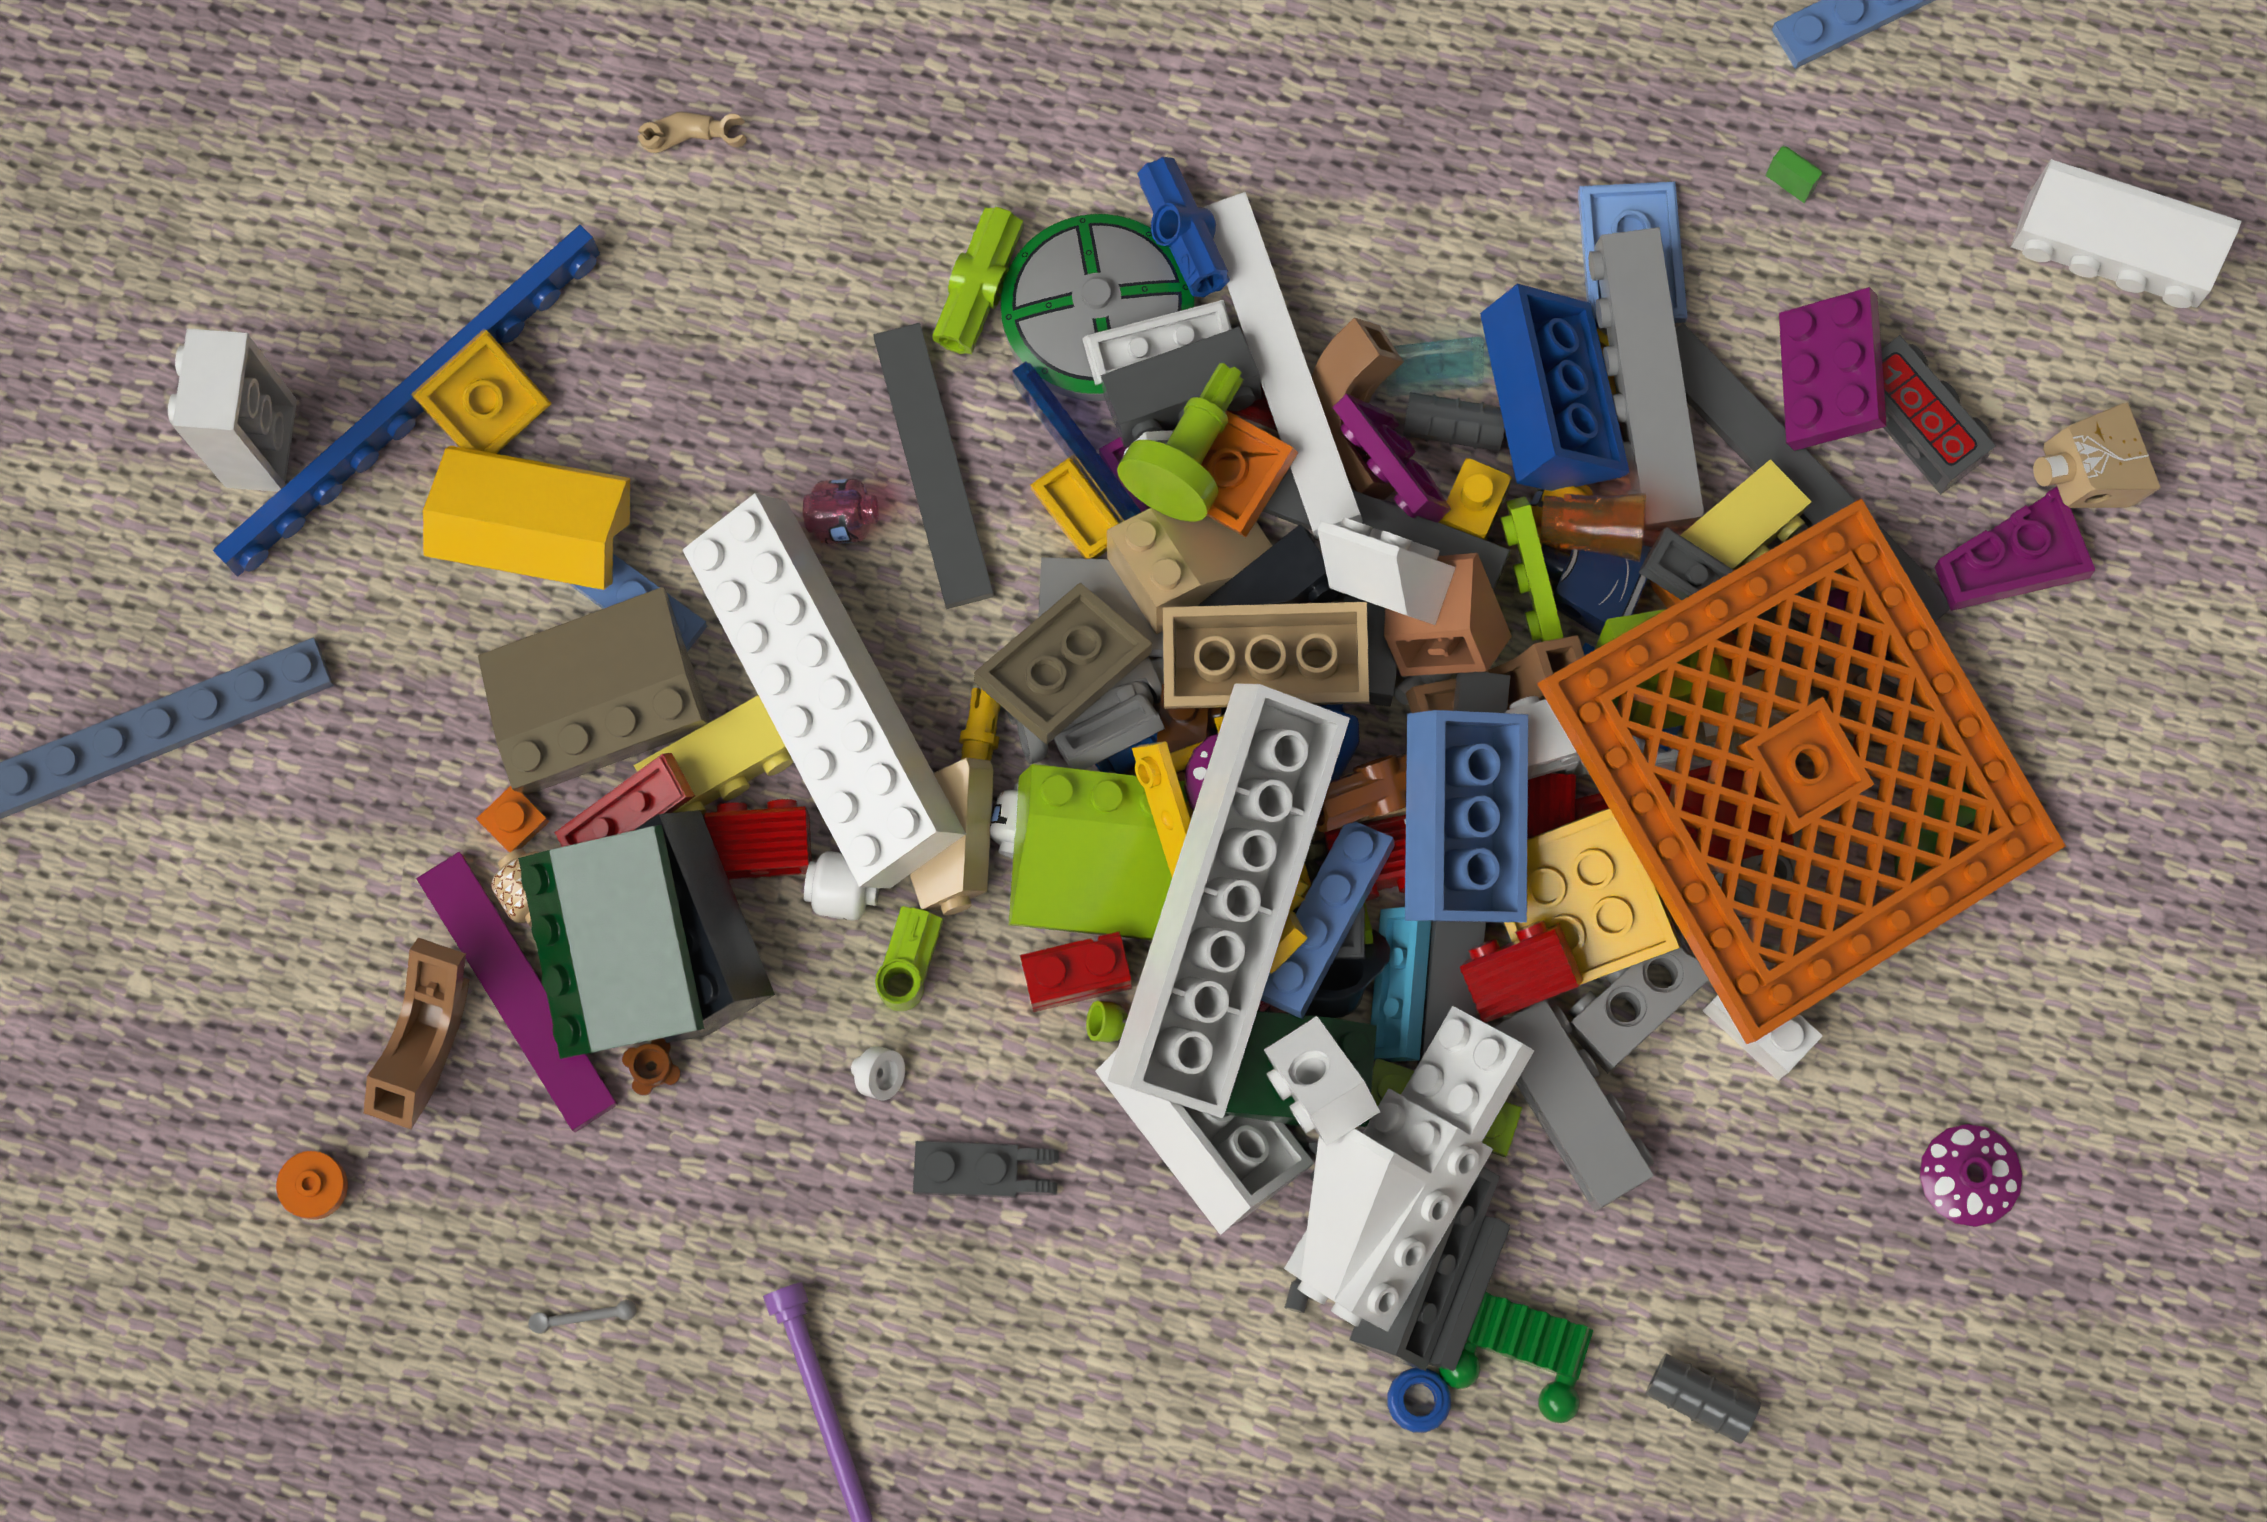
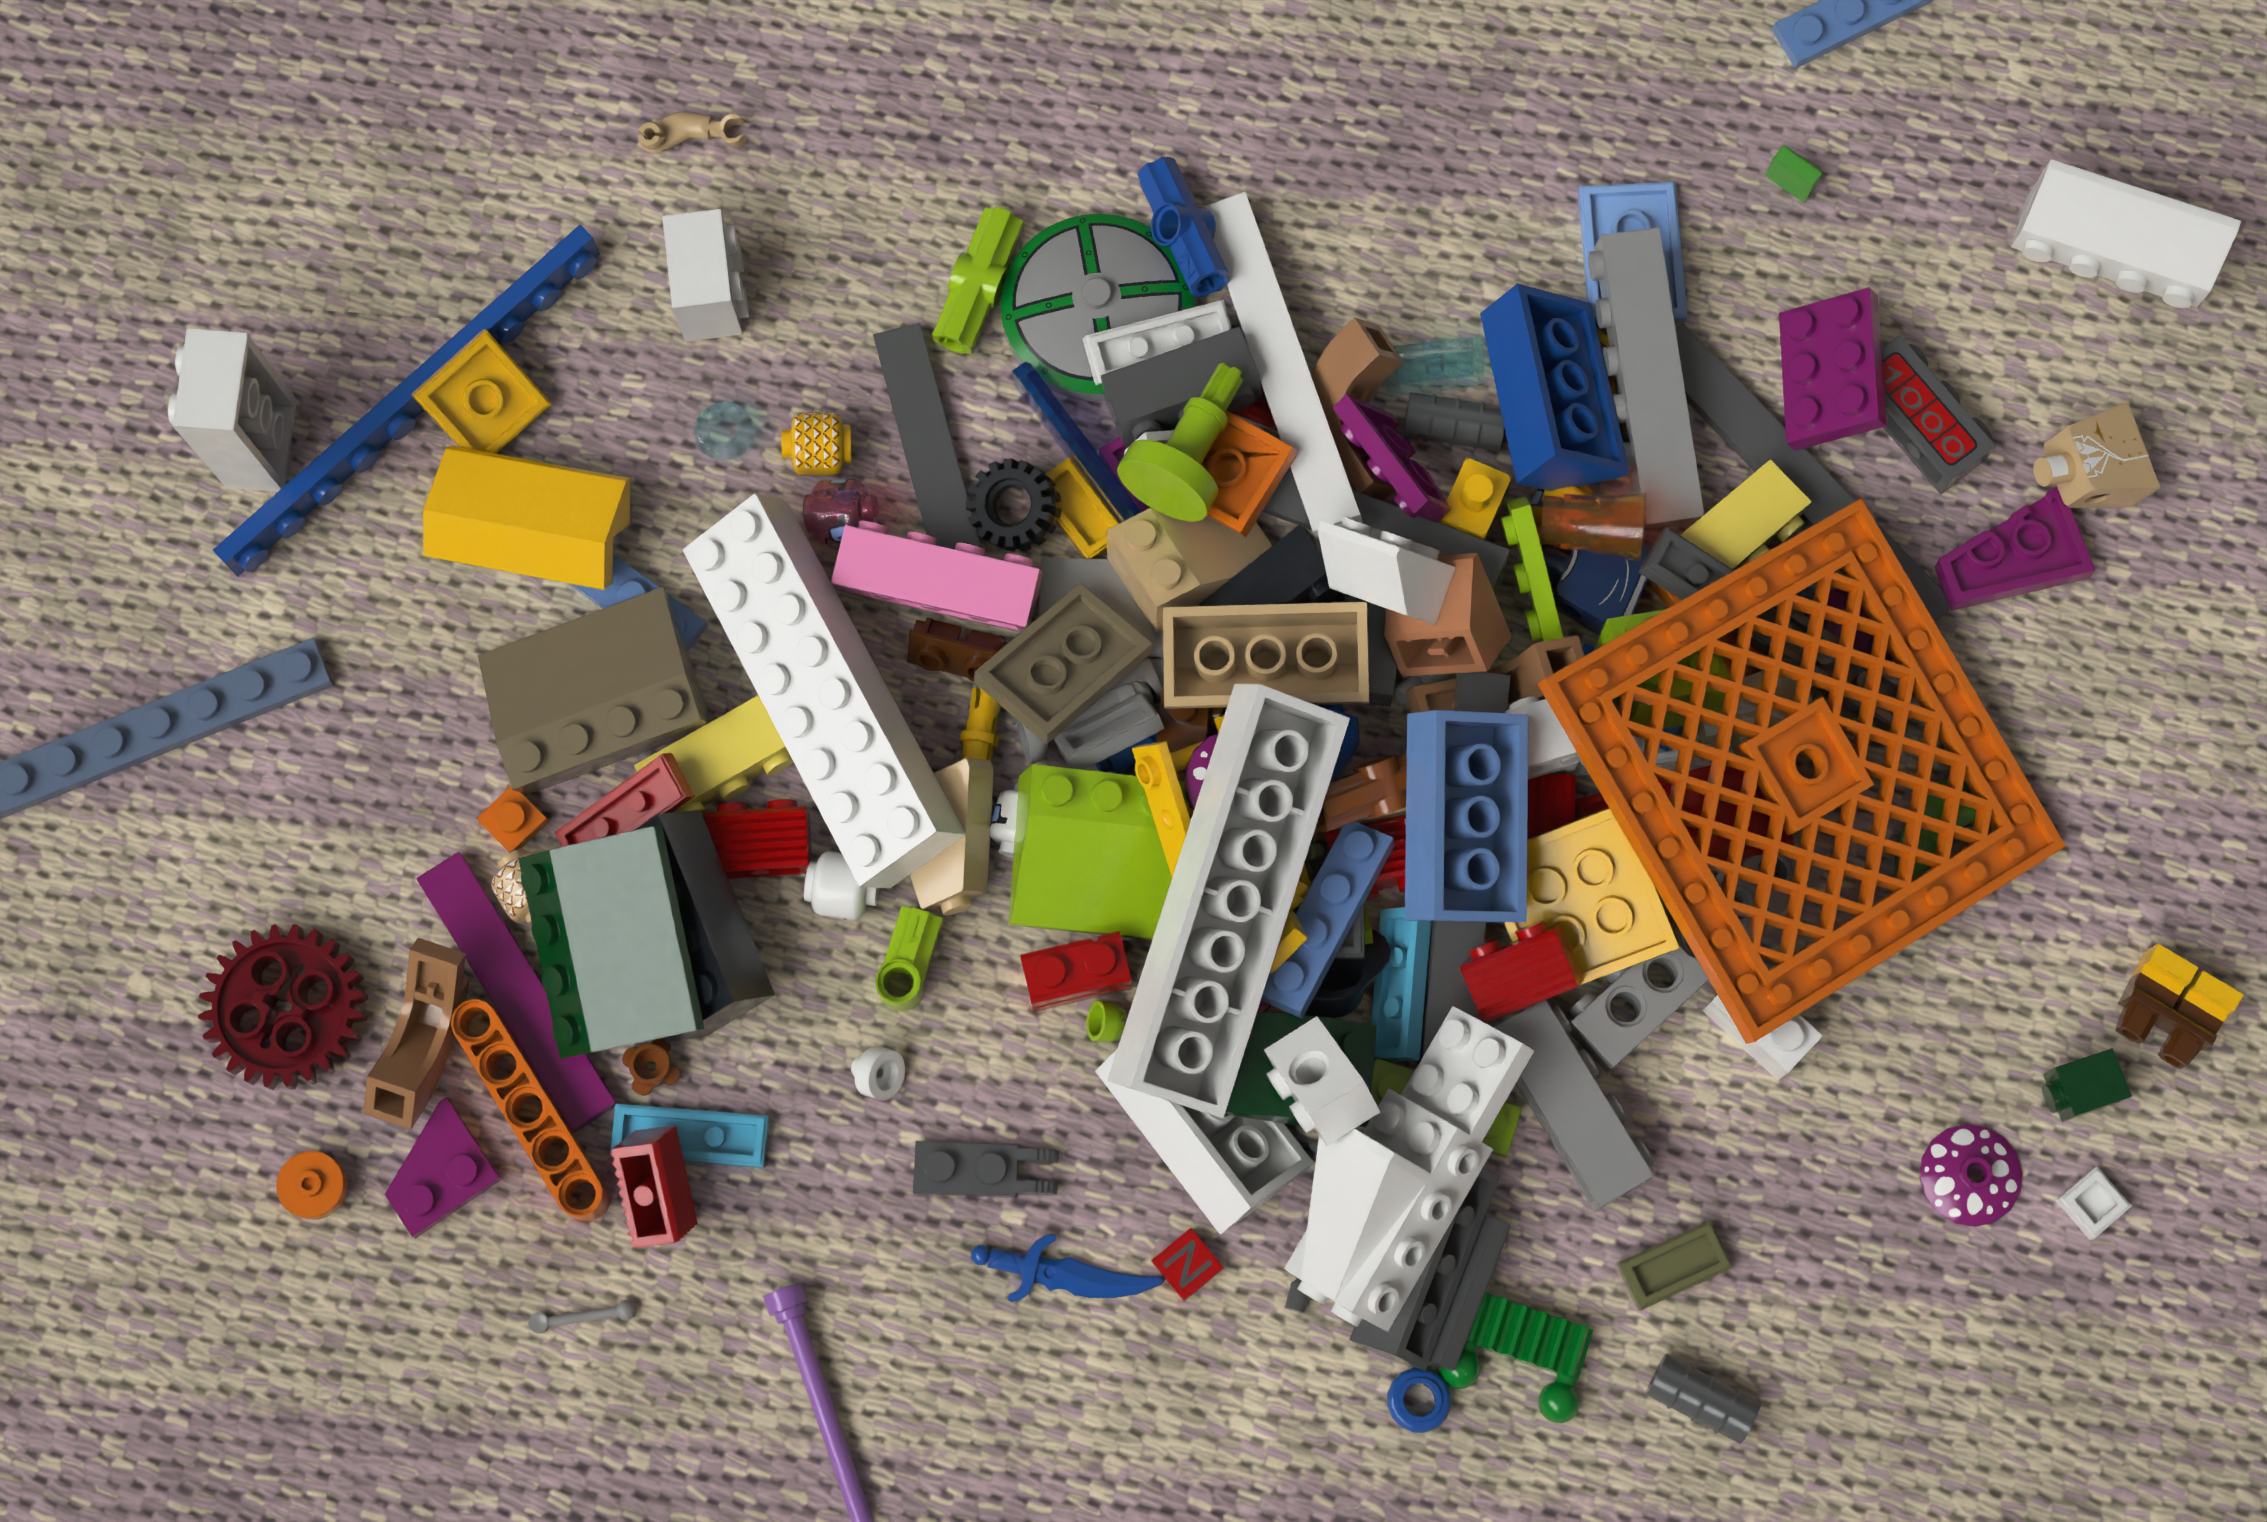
(242, 990): none -> dark red gear
(440, 1172): none -> magenta wing
(509, 1097): none -> orange beam
(654, 1186): none -> red brick
(703, 1135): none -> medium azure tile
(705, 274): none -> white brick
(726, 450): none -> clear light blue piece
(817, 443): none -> yellow head
(936, 577): none -> bright pink brick
(937, 648): none -> reddish brown hinge
(993, 484): none -> black tyre
(1062, 1273): none -> blue piece
(1187, 1264): none -> red tile
(1674, 1265): none -> olive tile
(2085, 1085): none -> dark green brick
(2093, 1203): none -> white tile
(2177, 1002): none -> reddish brown hips

